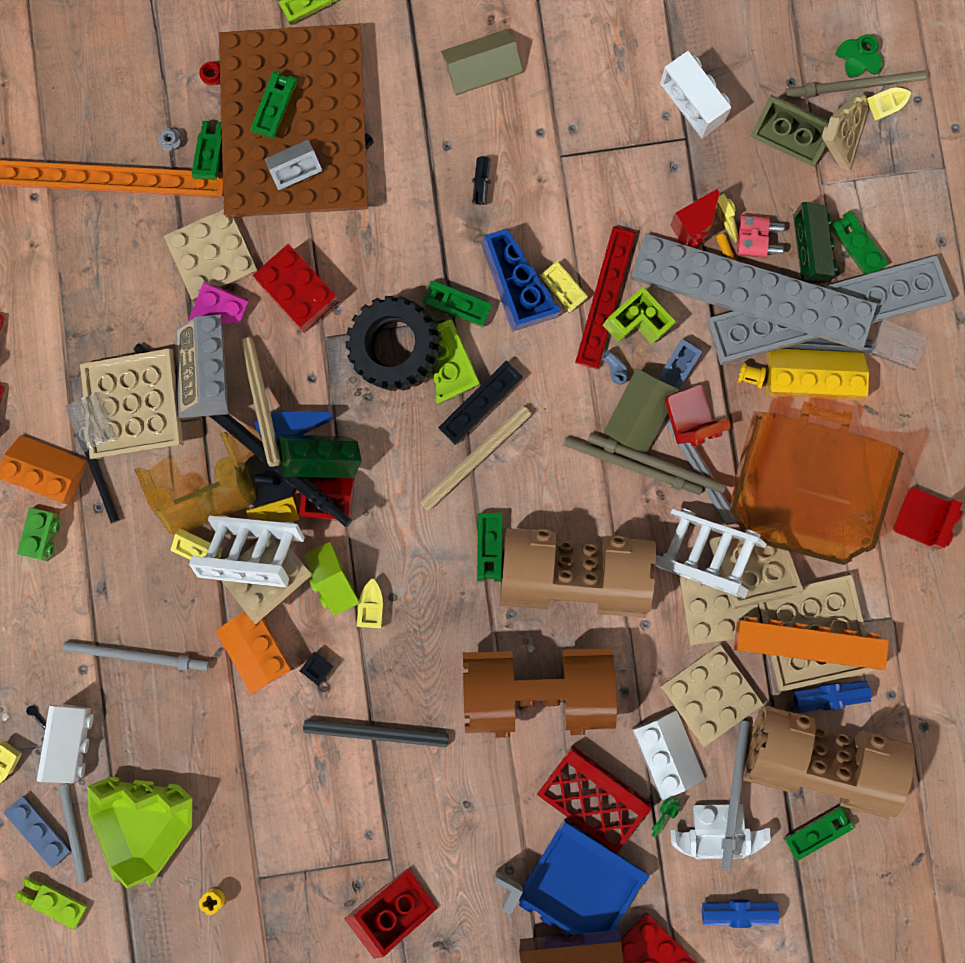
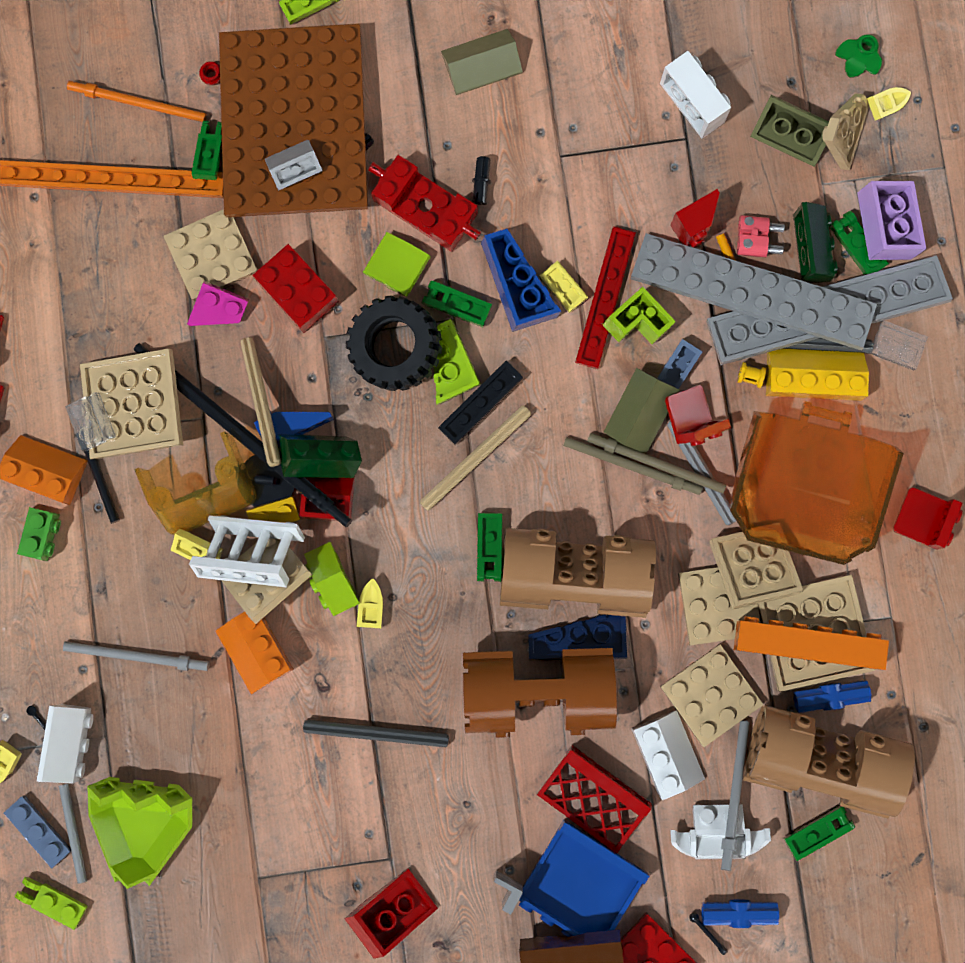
(92, 91): none -> orange bar
(169, 145): light grey plate -> none
(201, 367): light grey slope -> none
(215, 894): yellow bush -> none
(273, 105): green plate -> none
(316, 668): black plate -> none
(396, 264): none -> lime slope
(404, 188): none -> red brick
(598, 632): none -> dark blue wing
(617, 367): sand blue arm -> none
(669, 809): green plate -> none
(695, 918): none -> black hinge
(711, 575): white fence -> none
(725, 211): light yellow plate -> none
(810, 90): dark tan bar -> none
(891, 220): none -> lavender brick

